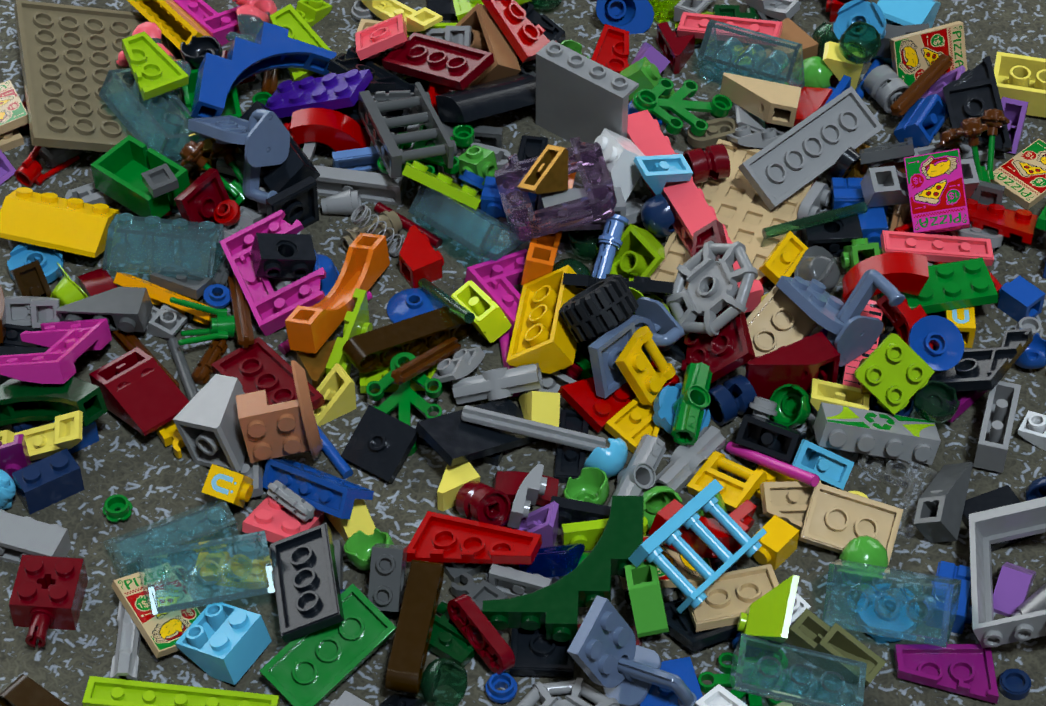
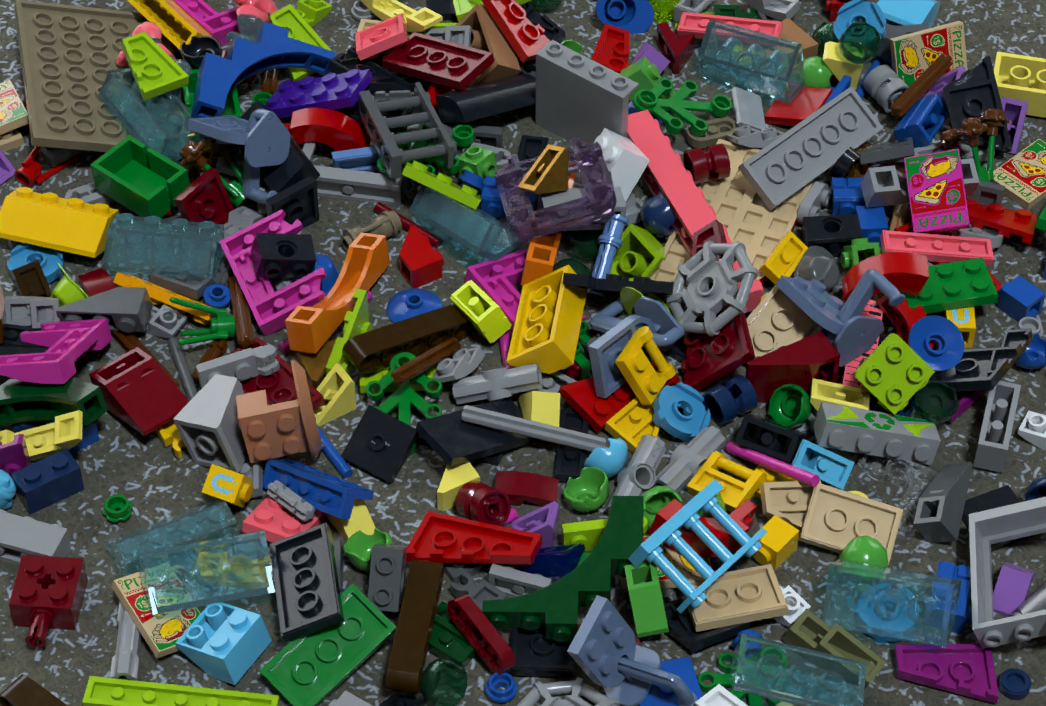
(160, 180): dark grey plate -> none
(227, 212): red plate -> none
(241, 364): none -> light grey hinge
(341, 203): light grey cone -> none
(362, 218): light grey piece -> none
(446, 300): clear green bar -> none
(527, 495): light grey slope -> none
(579, 511): black plate -> none
(598, 308): black tyre -> none
(662, 169): medium azure slope -> none
(691, 404): green piece -> none
(763, 407): light grey plate -> none
(765, 99): tan slope -> none
(772, 613): lime slope -> none
(814, 220): clear green bar -> none

